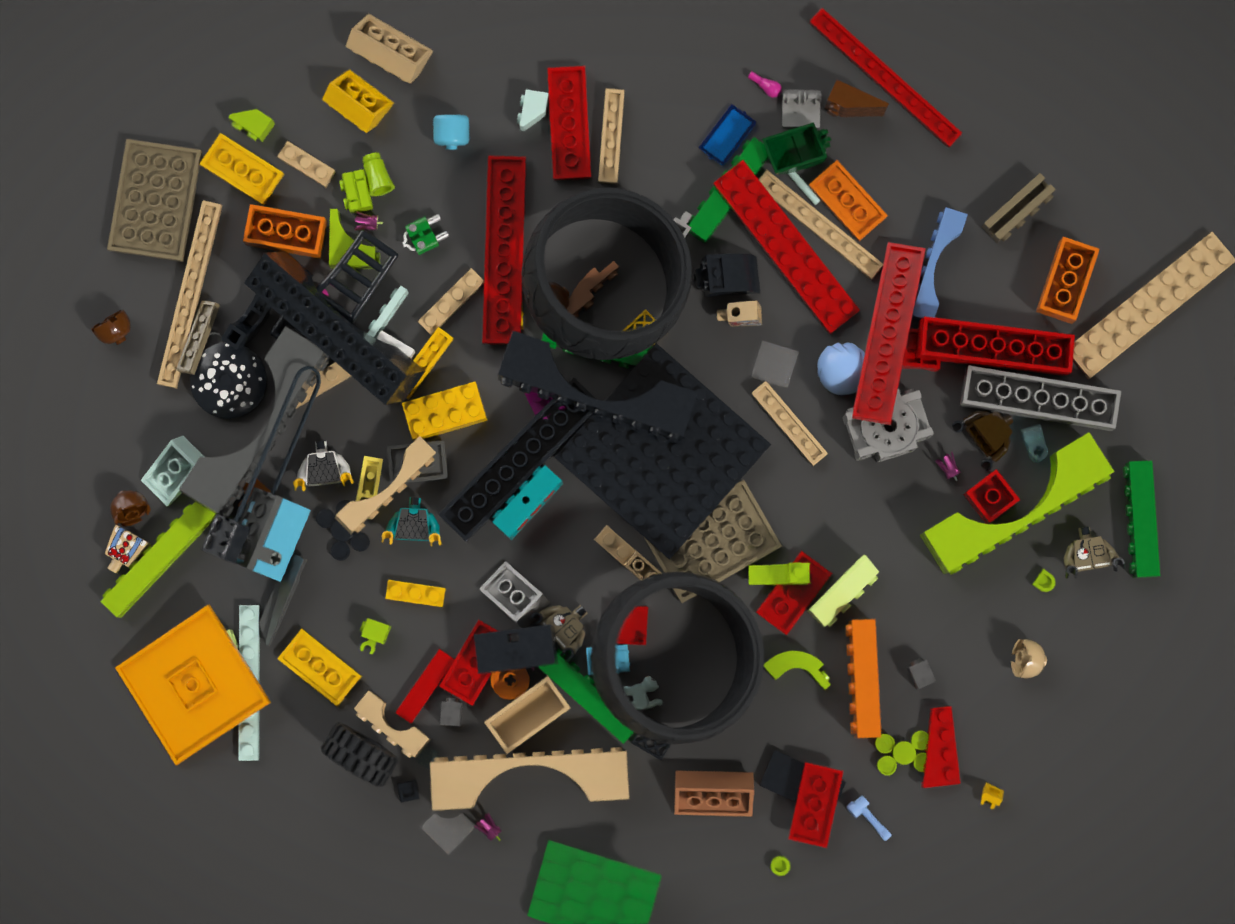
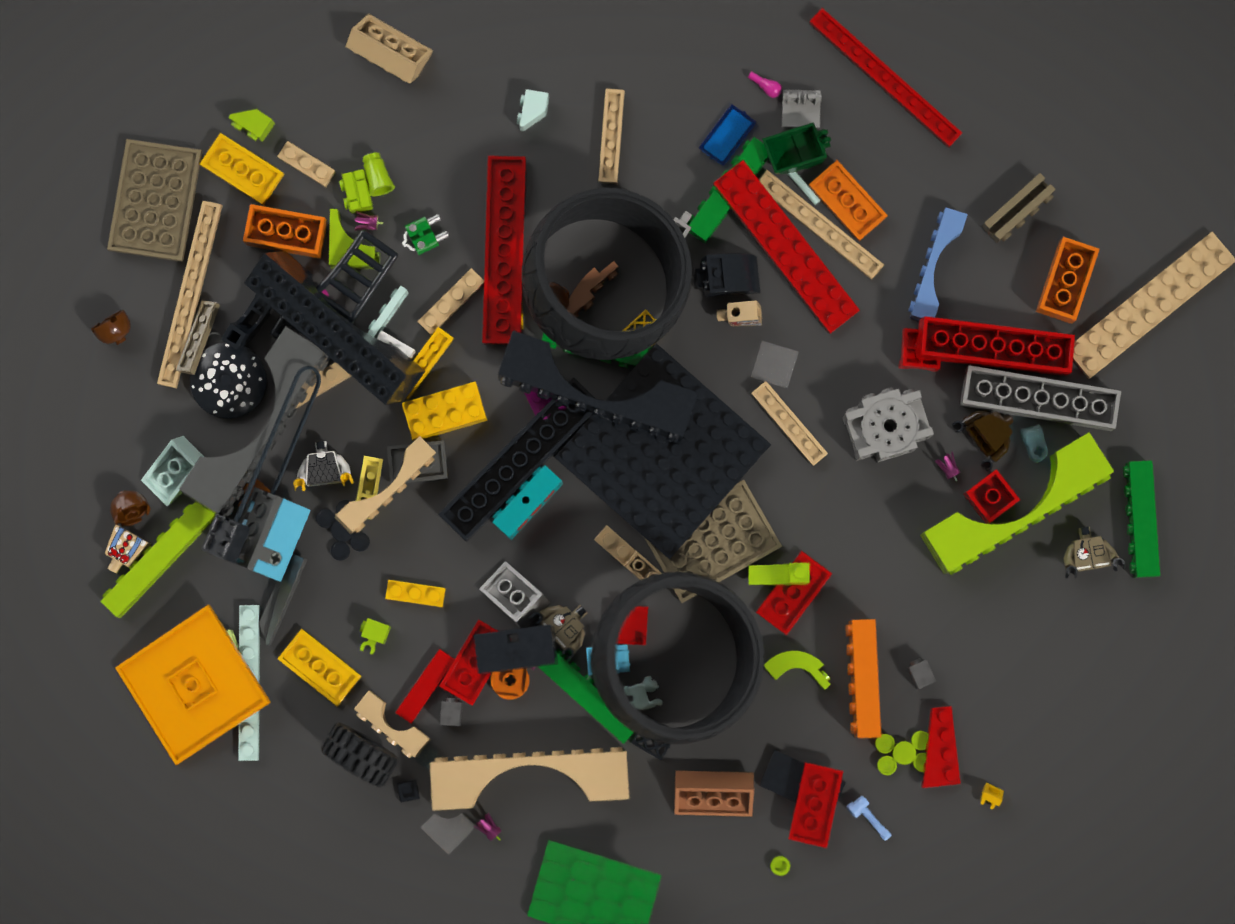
(357, 100): yellow slope -> none
(413, 524): torso -> none
(451, 131): medium azure head -> none
(527, 715): tan piece -> none
(569, 123): red plate -> none
(841, 368): light blue piece -> none
(846, 588): yellowish green slope -> none
(852, 102): reddish brown slope -> none
(888, 333): red plate -> none
(1029, 658): tan cylinder -> none
(1044, 581): lime tile -> none

